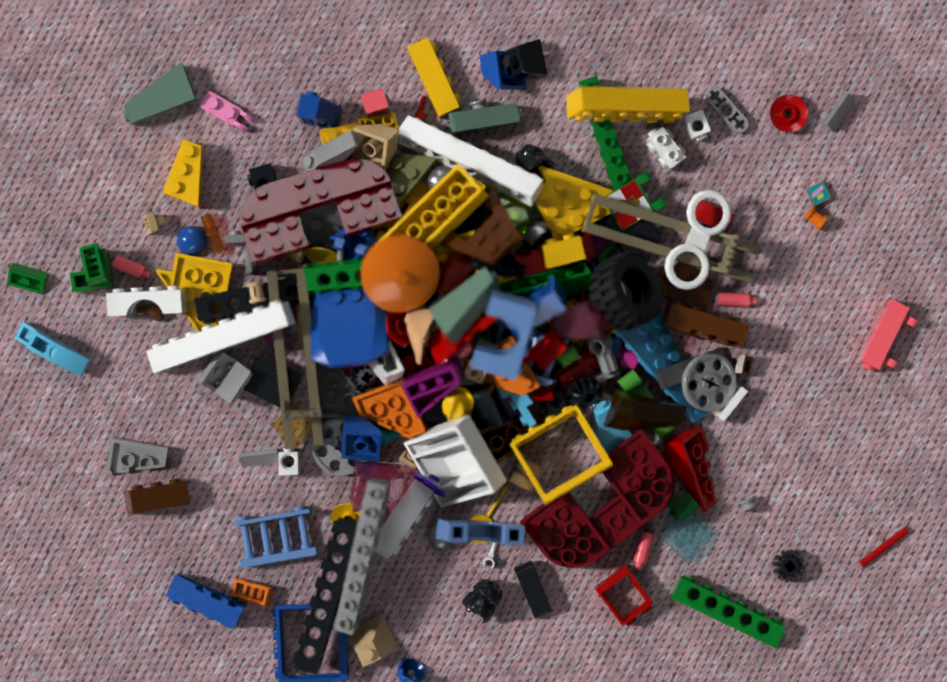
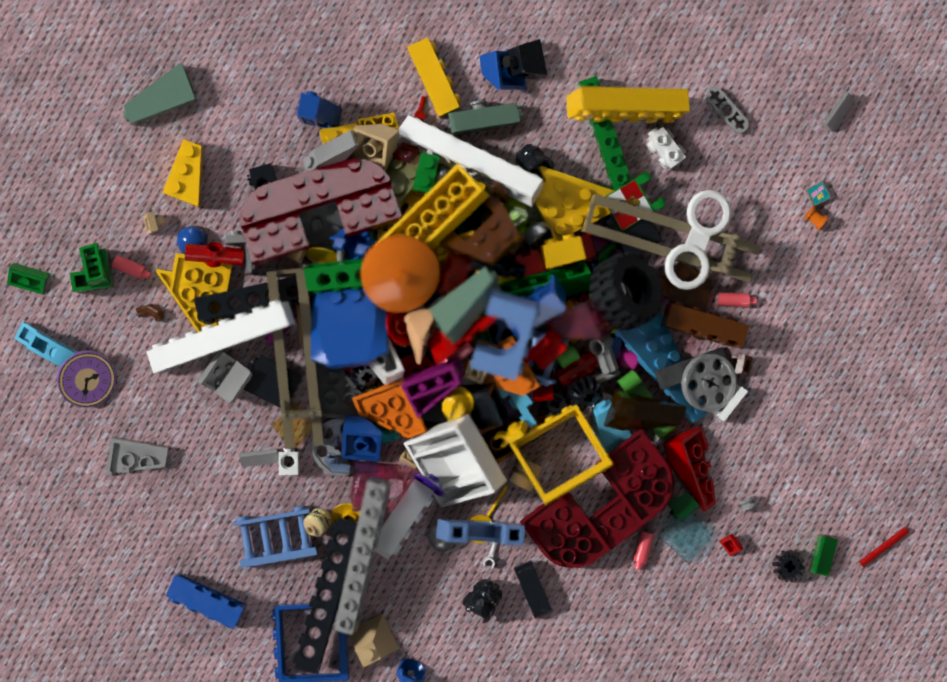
(86, 379): none -> tile
(123, 303): white arch -> none
(156, 496): reddish brown wedge -> none
(212, 233): clear orange pin -> none
(214, 254): none -> red piece
(225, 110): bright pink hinge -> none
(256, 292): tan bush -> none
(267, 596): orange slope -> none
(317, 522): none -> tan head
(335, 466): none -> sand blue arm
(375, 103): coral panel -> none
(405, 153): none -> clear red tile
(426, 173): none -> green plate
(502, 192): none -> reddish brown arm
(514, 433): none -> yellow plate
(610, 581): red window -> none
(697, 117): white brick -> none
(710, 214): red slope -> none
(731, 544): none -> red slope
(770, 637): green brick -> none
(798, 111): red dish -> none
(823, 555): none -> green panel
(884, 335): coral brick -> none

